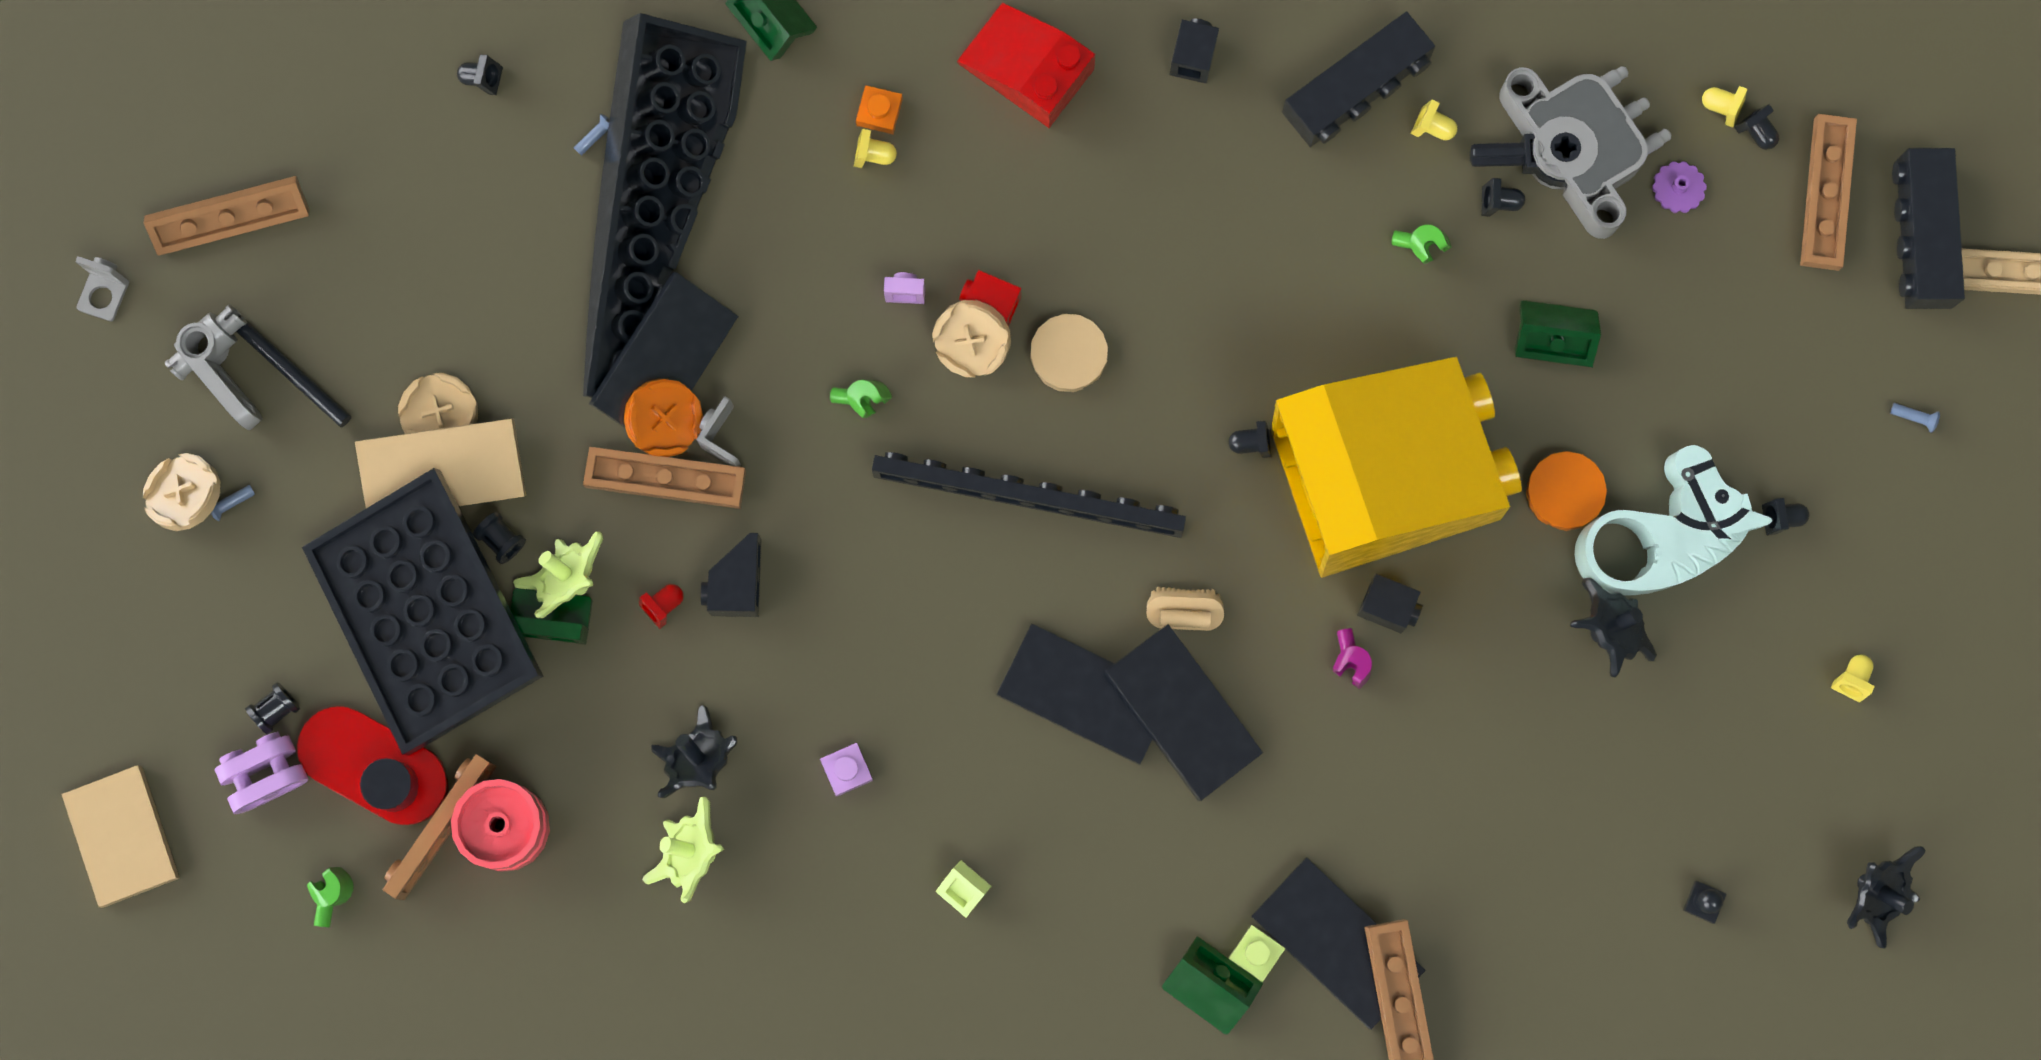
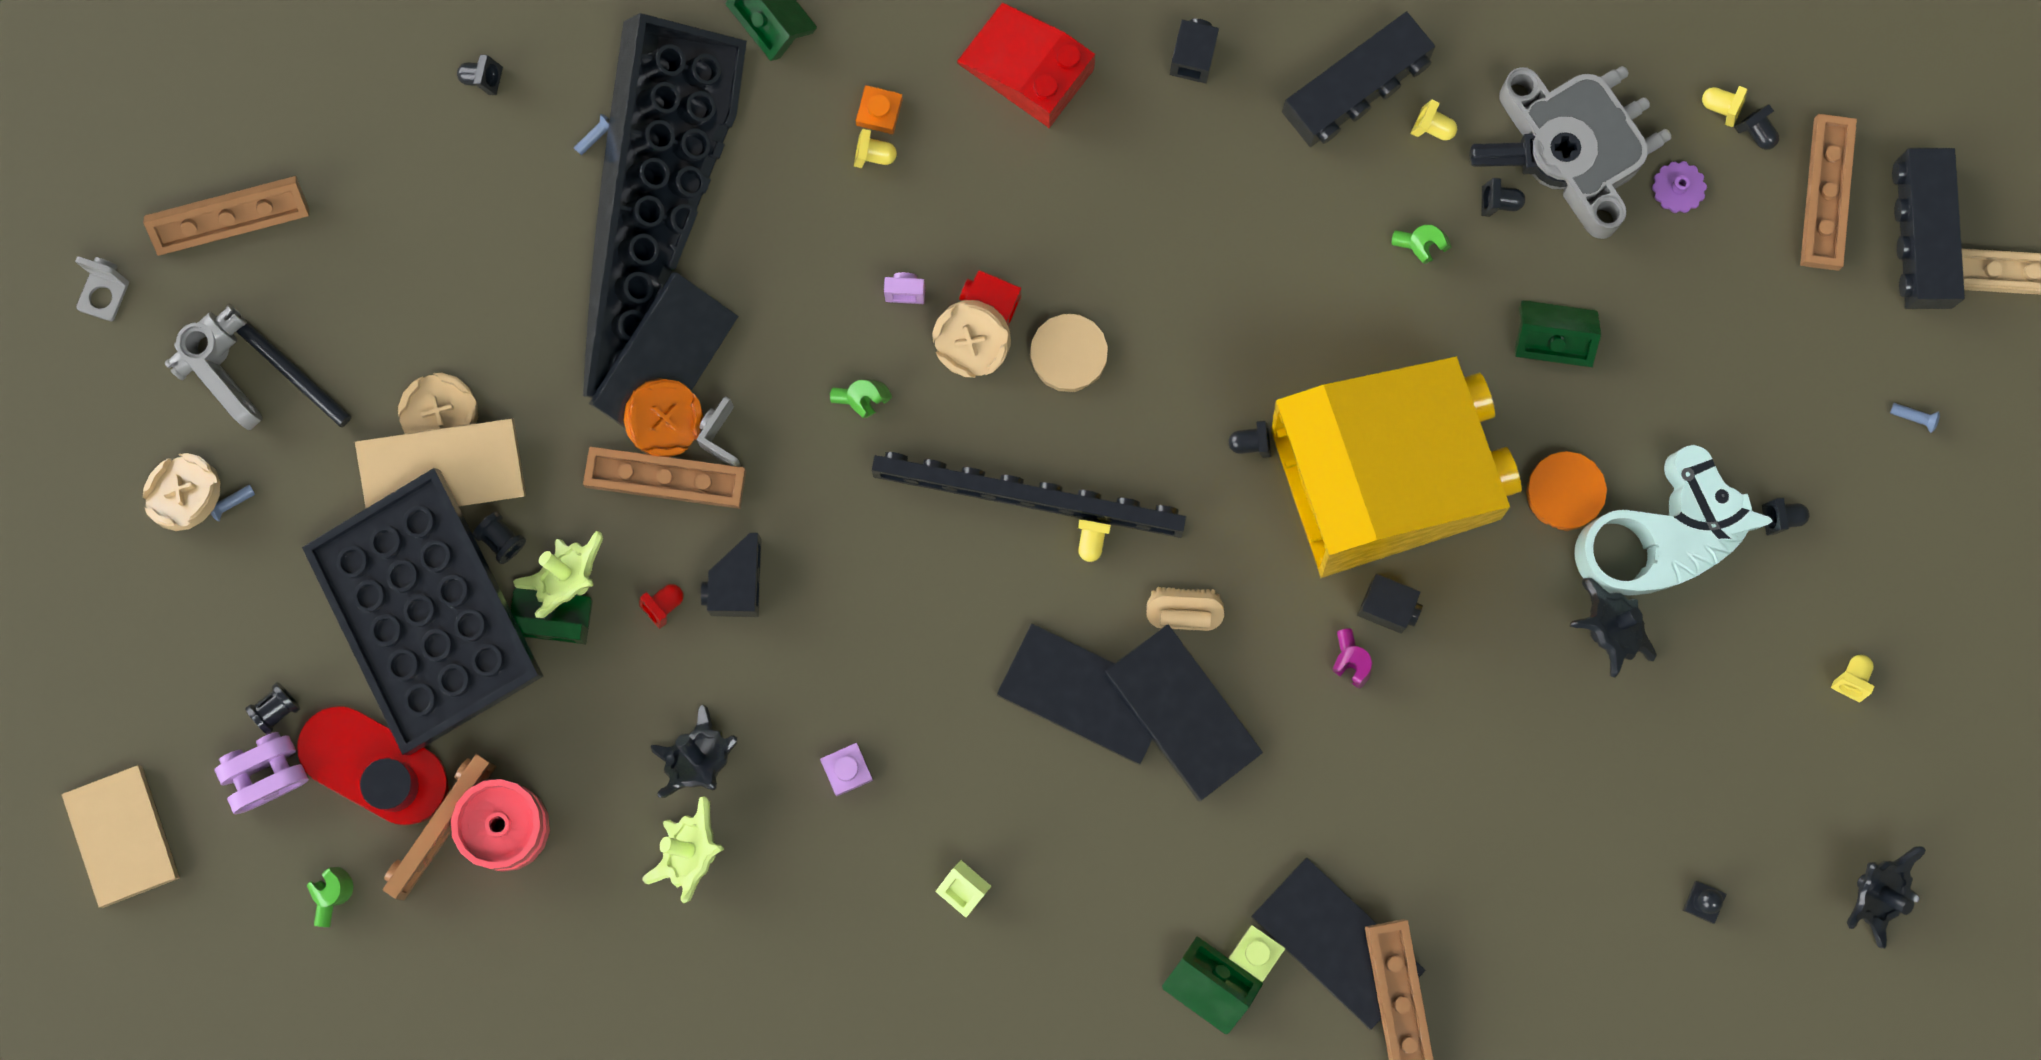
(1092, 539): none -> light yellow piece

